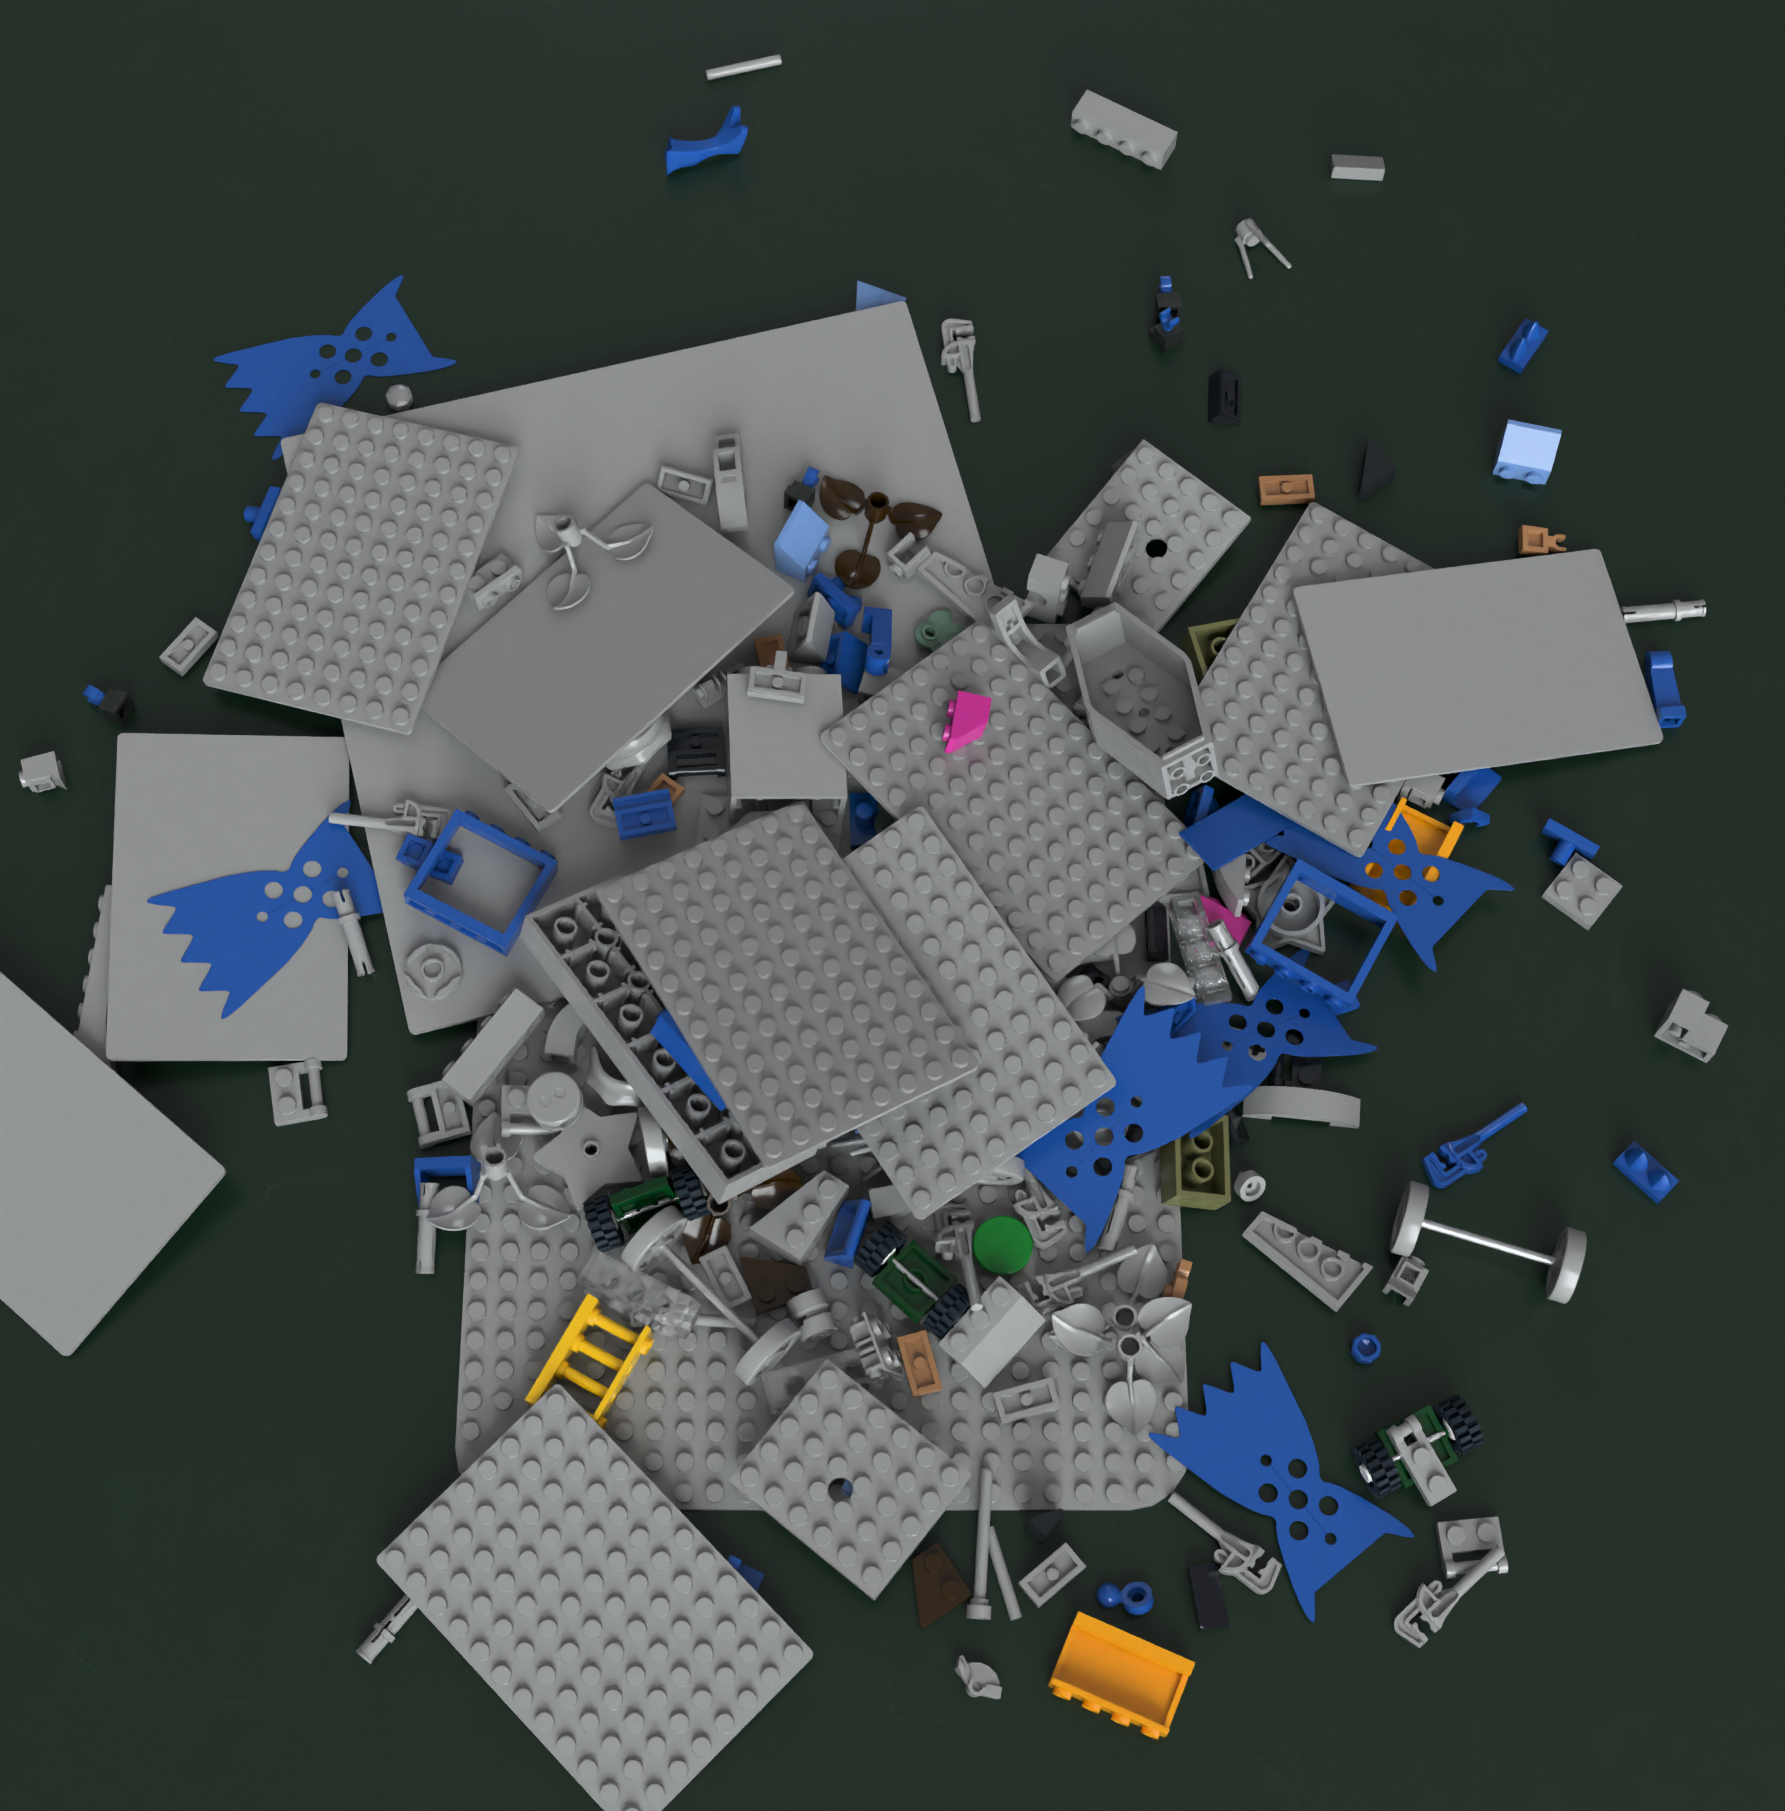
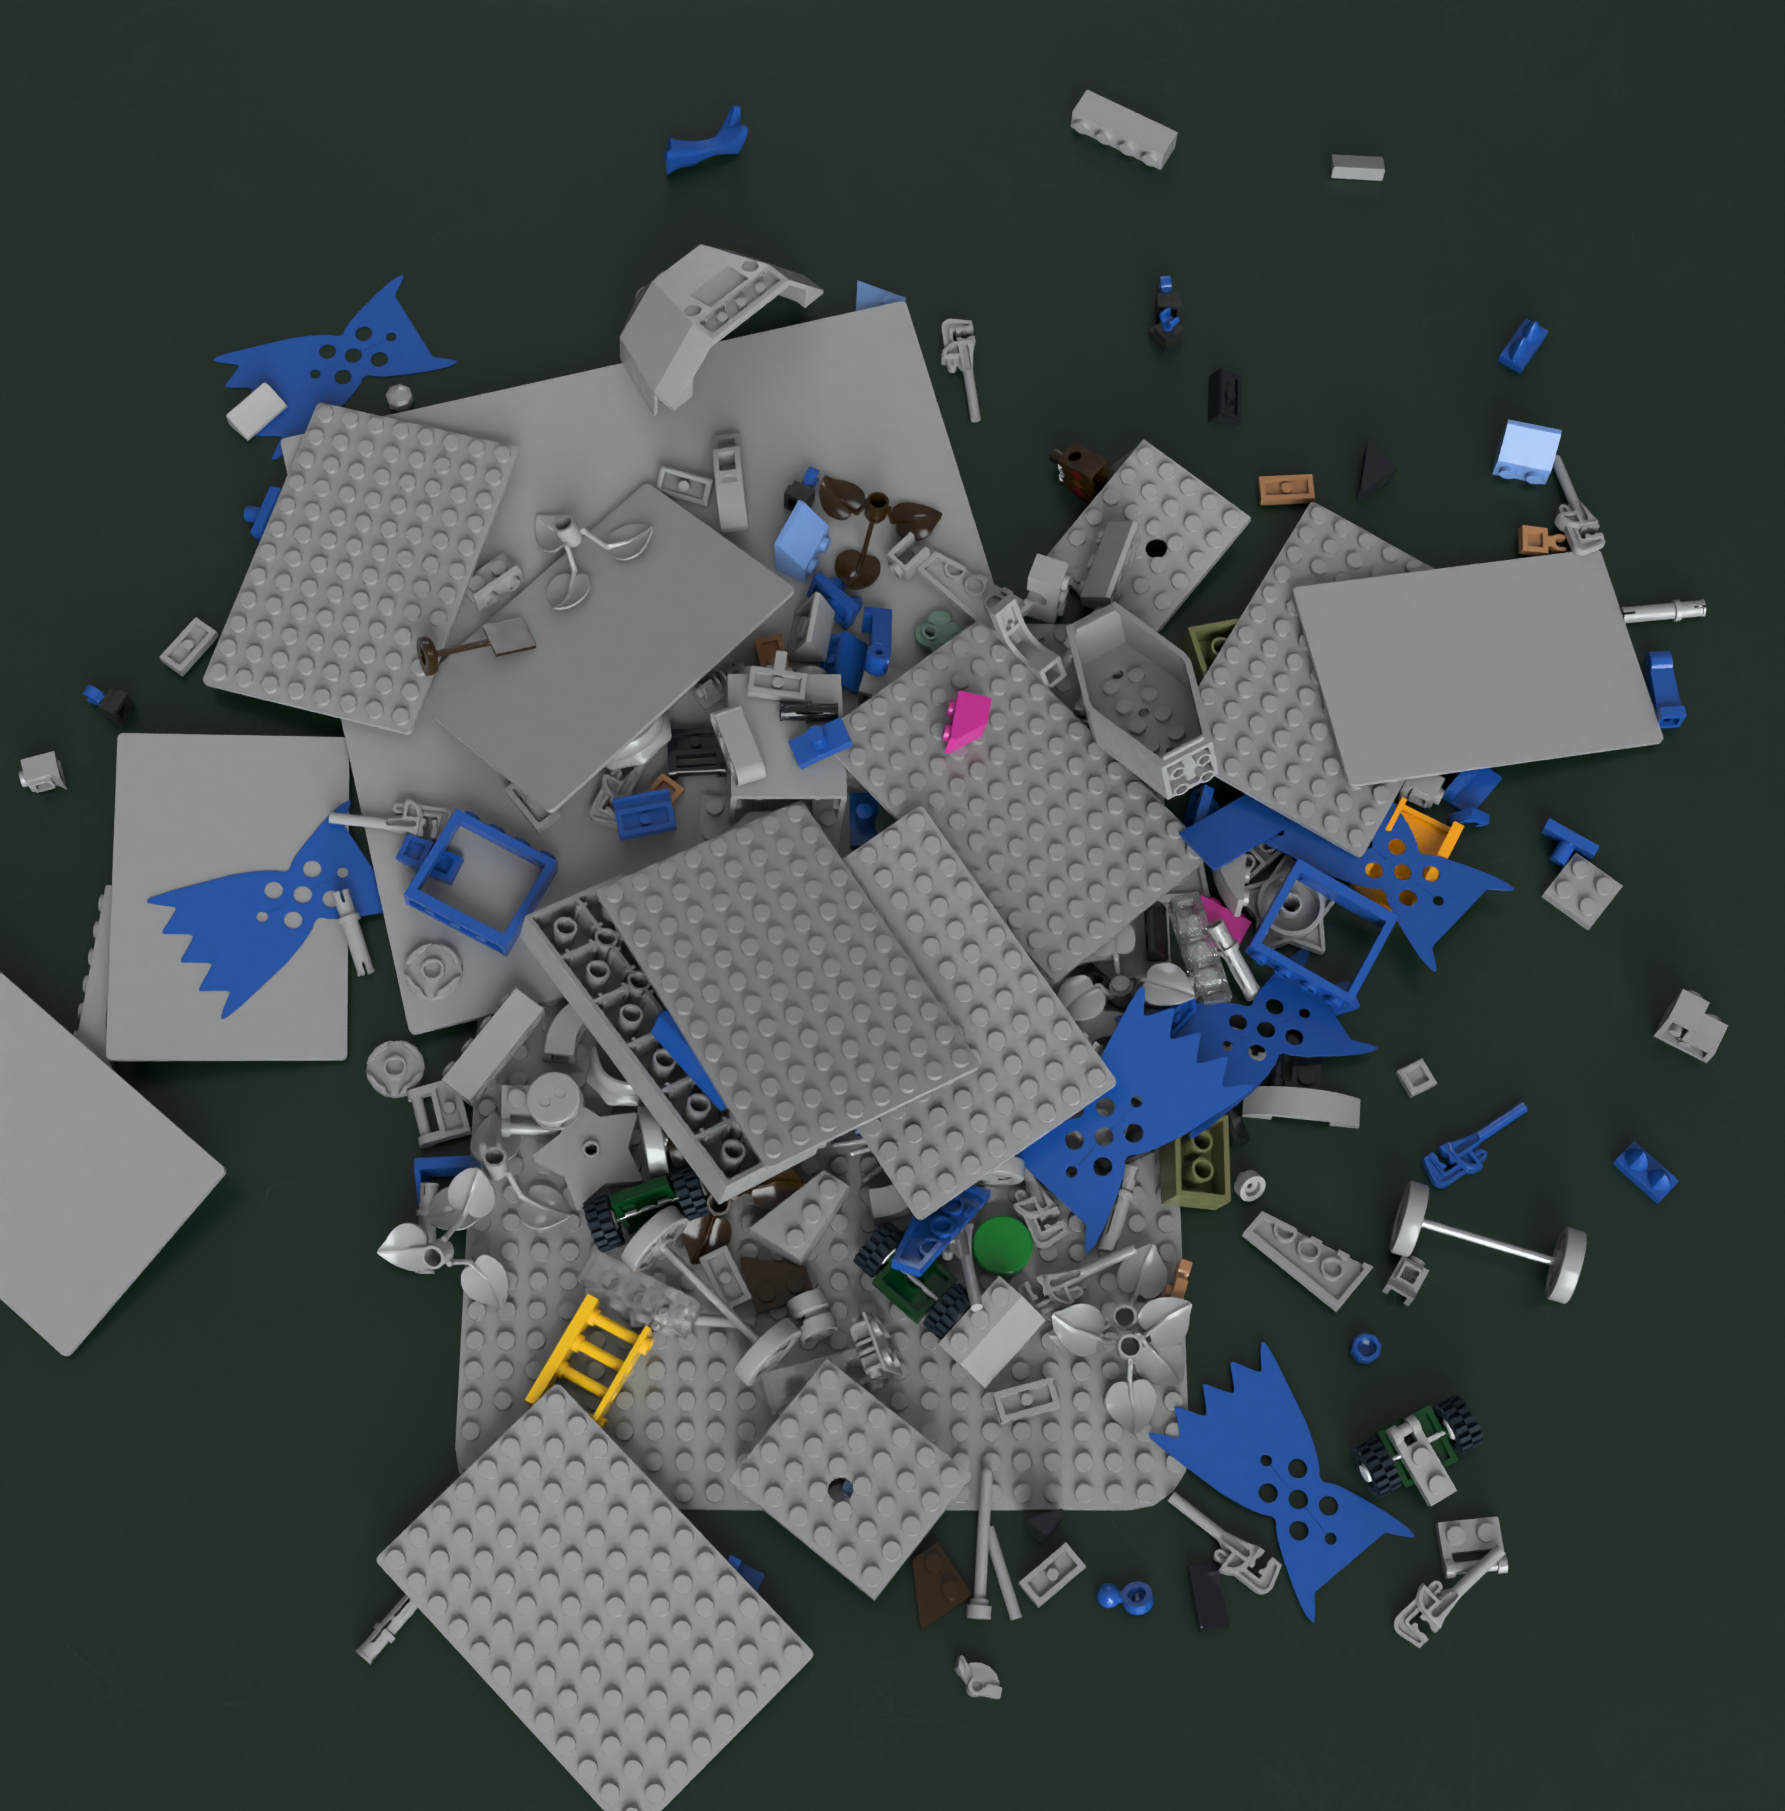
(255, 411): none -> light grey slope
(288, 1094): light grey plate -> none
(395, 1068): none -> light grey tile
(409, 1247): none -> light grey plant
(503, 636): none -> piece
(691, 311): none -> light grey piece
(737, 745): none -> light grey beam
(743, 67): light grey bar -> none
(820, 743): none -> blue tile
(828, 713): none -> black pin
(848, 1232): blue tile -> none
(919, 1364): medium nougat plate -> none
(929, 1237): none -> blue wing
(1081, 471): none -> dark brown torso
(1120, 1675): light orange panel -> none
(1250, 234): light grey plant -> none
(1416, 1078): none -> light grey tile
(1575, 518): none -> light grey piece

